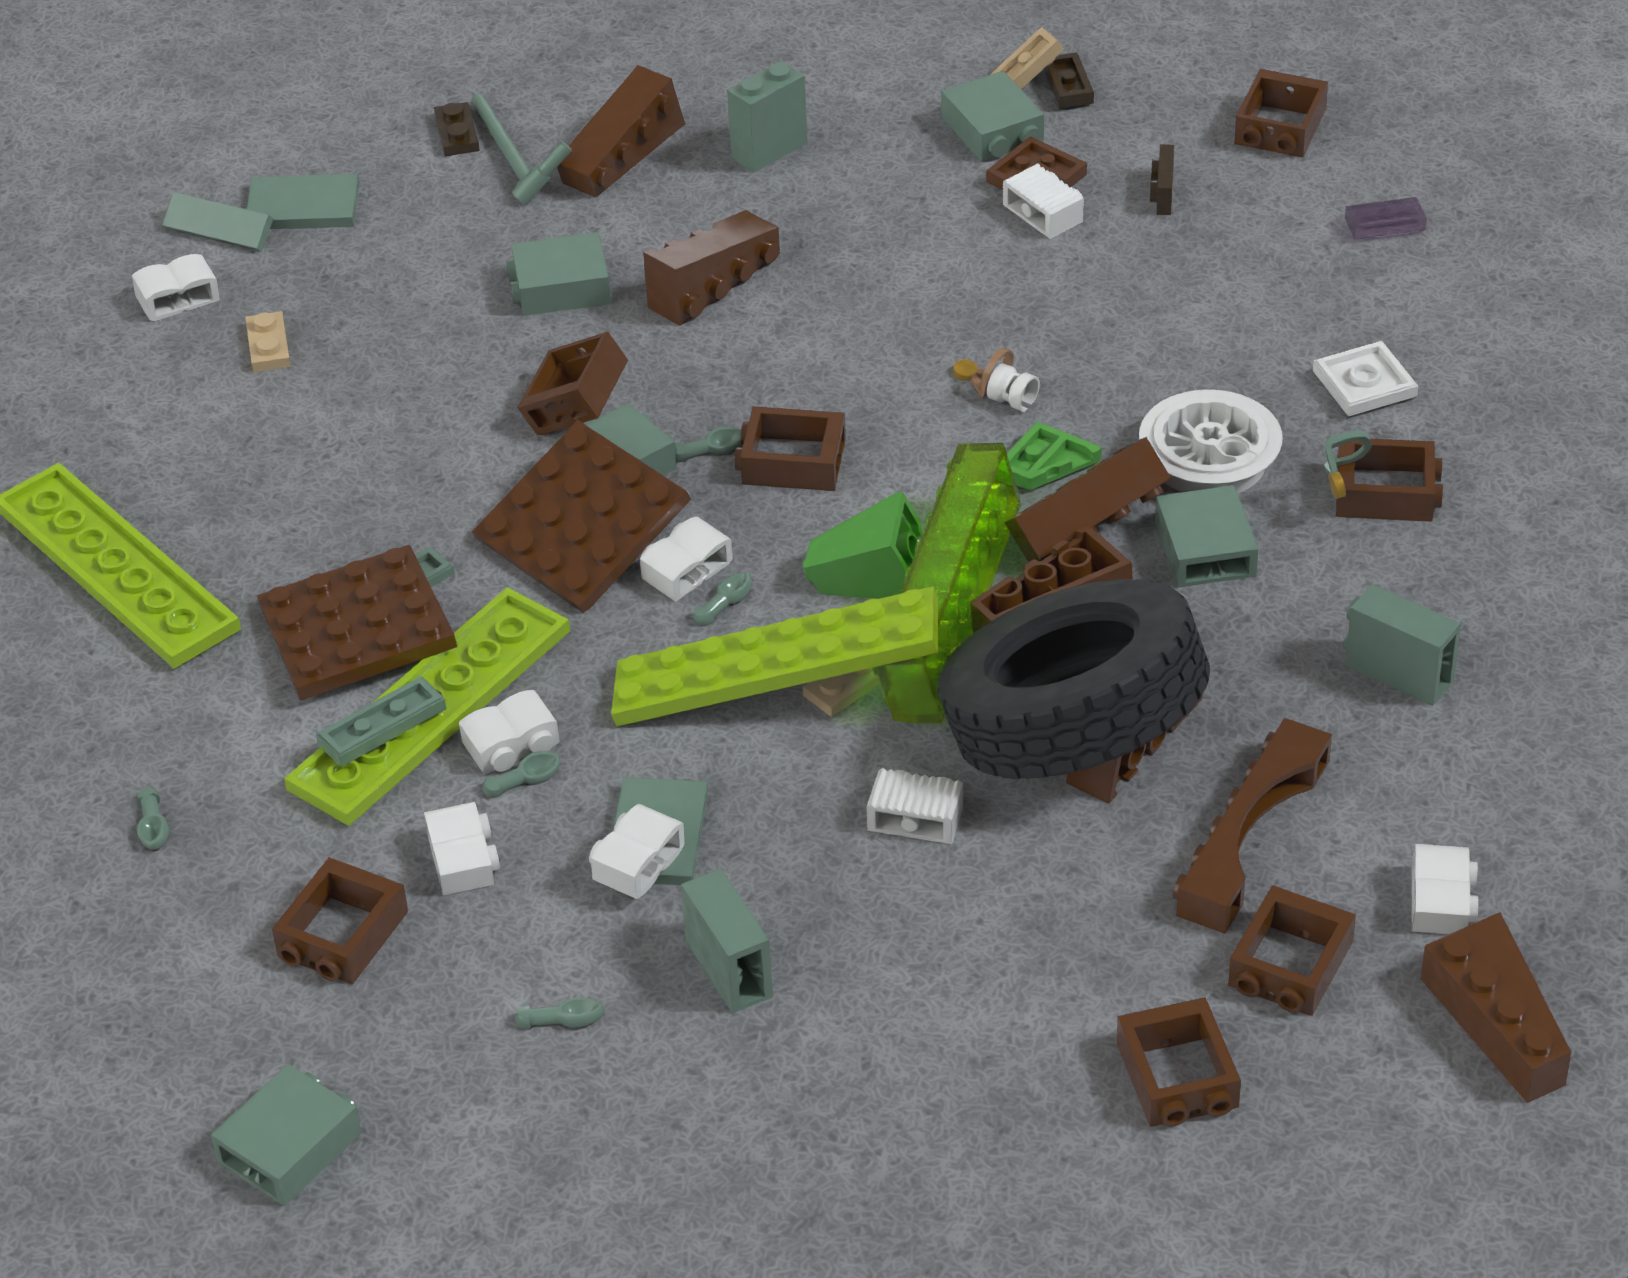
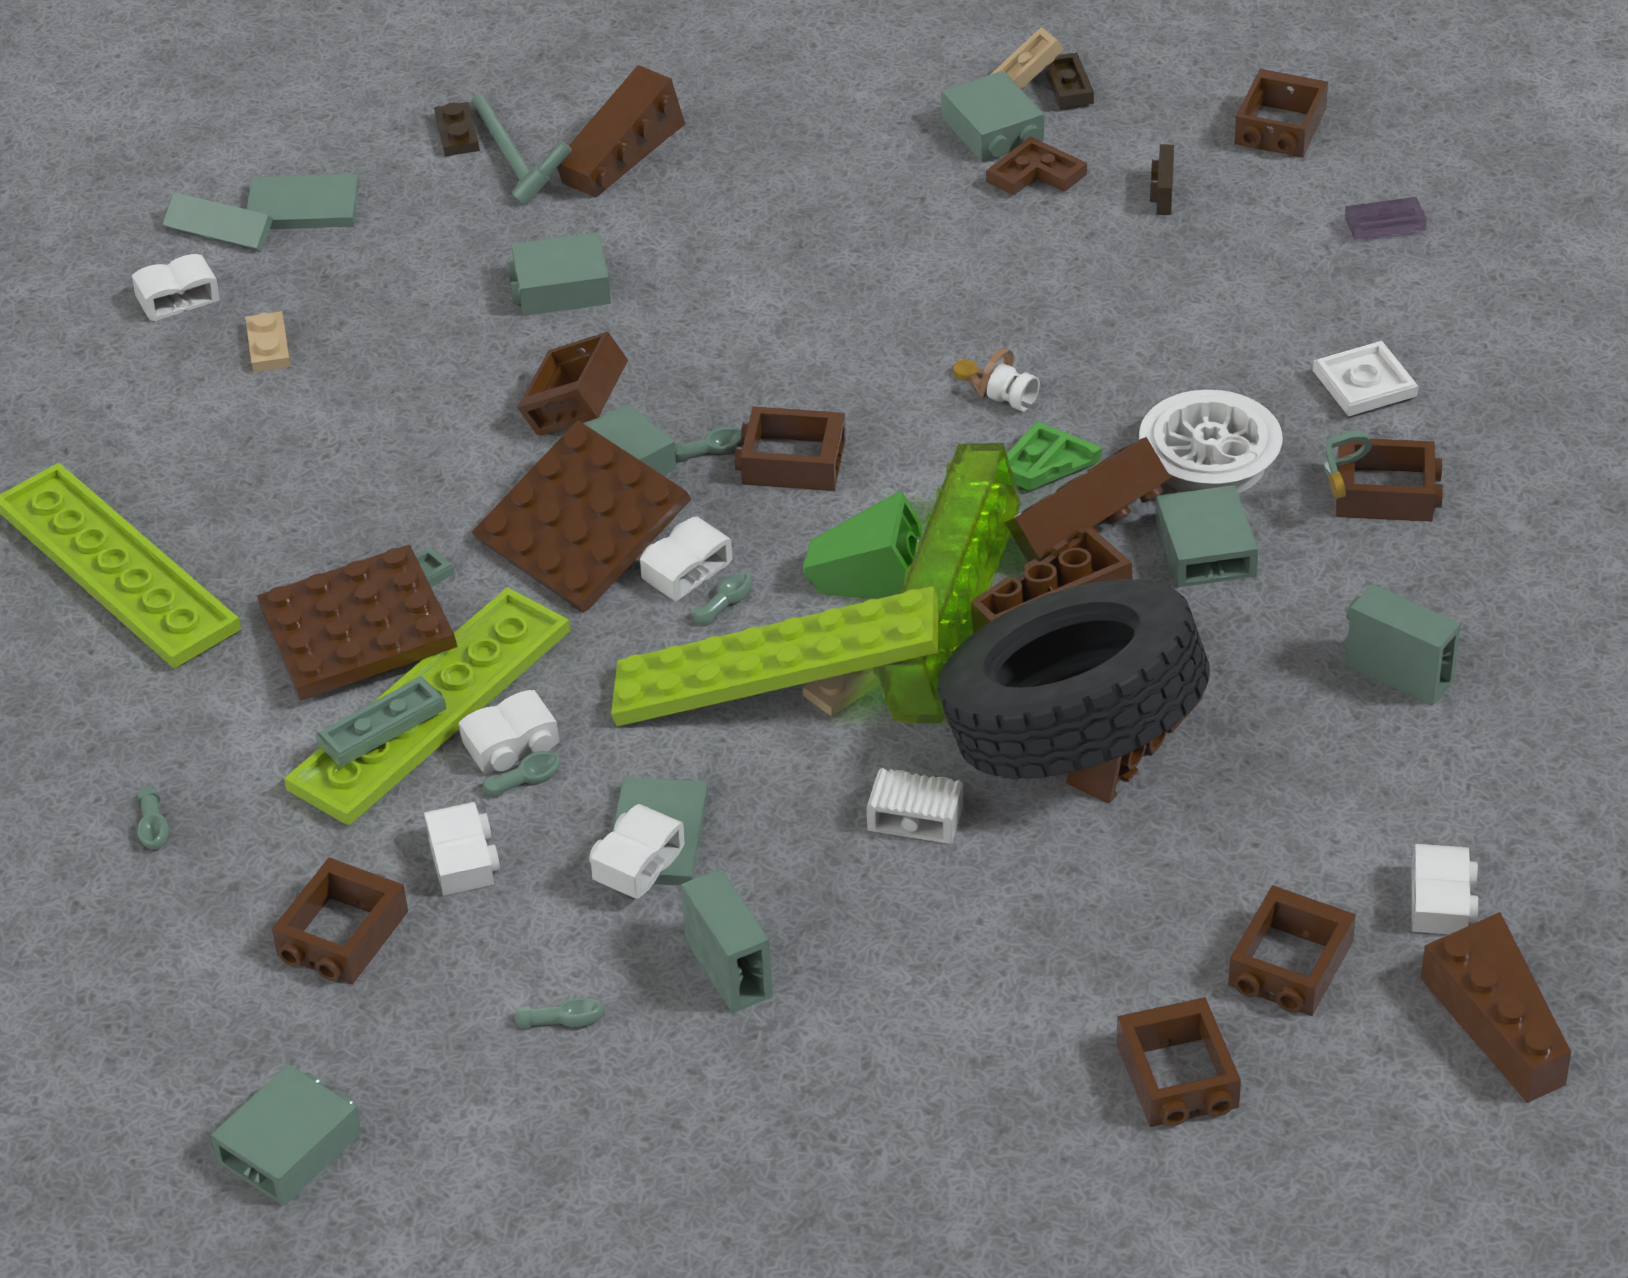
(707, 265): reddish brown wedge -> none
(767, 116): sand green brick -> none
(1043, 201): white brick -> none
(1216, 882): reddish brown arch -> none

